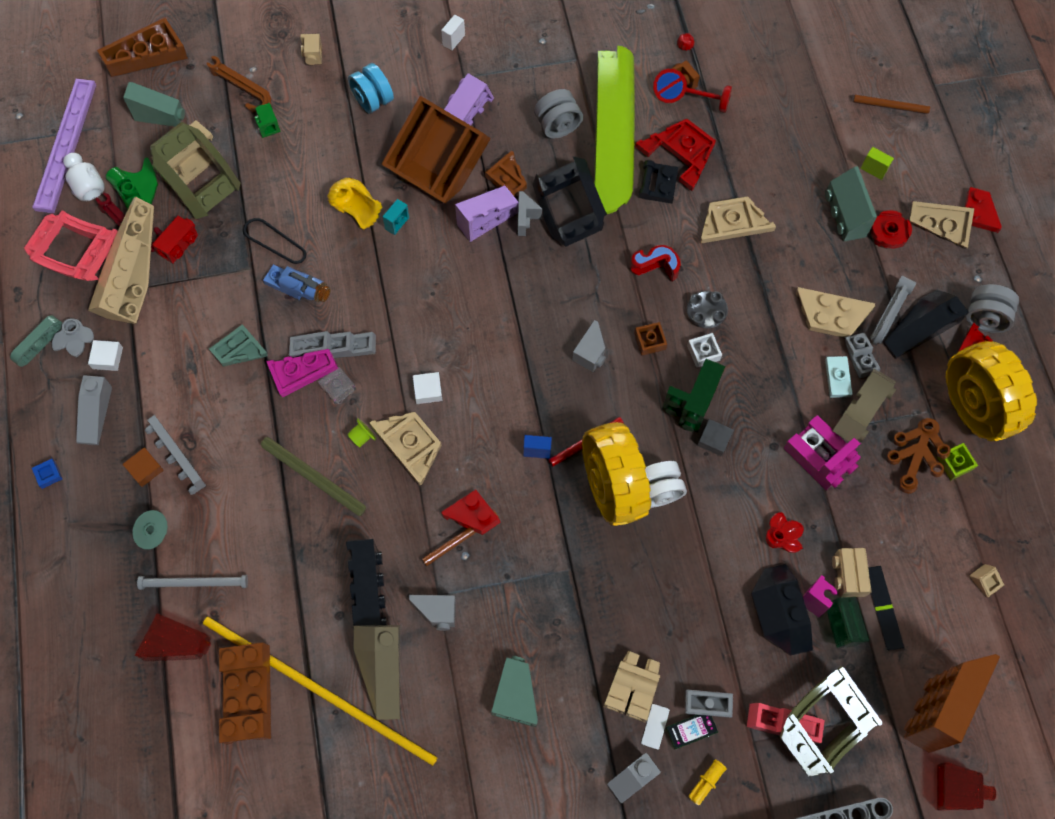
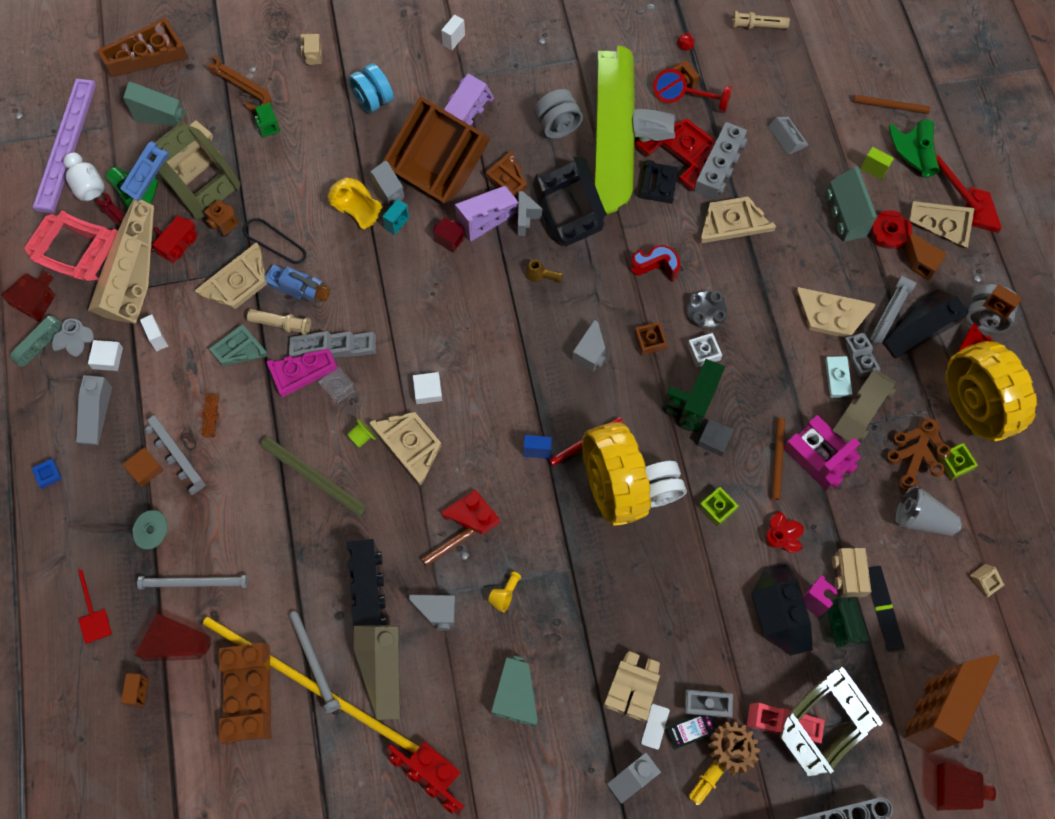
(31, 295): none -> clear red torso
(95, 624): none -> red piece
(134, 690): none -> dark orange piece
(144, 171): none -> medium blue plate
(154, 333): none -> white piece
(210, 415): none -> clear orange pin
(221, 217): none -> dark orange brick
(237, 280): none -> tan wing
(288, 322): none -> tan pin
(330, 704): none -> light grey bar
(386, 184): none -> light grey slope
(430, 771): none -> red bracket
(448, 234): none -> dark red brick
(501, 598): none -> yellow bar
(539, 273): none -> pearl gold bar
(653, 125): none -> light grey slope
(718, 506): none -> lime piece
(720, 161): none -> light grey brick
(742, 757): none -> medium nougat gear
(751, 20): none -> tan pin
(778, 459): none -> dark orange piece
(787, 135): none -> light grey slope
(917, 147): none -> green pin
(923, 257): none -> dark orange slope
(926, 514): none -> light grey cone
(958, 185): none -> red bar
(1002, 301): none -> dark orange piece

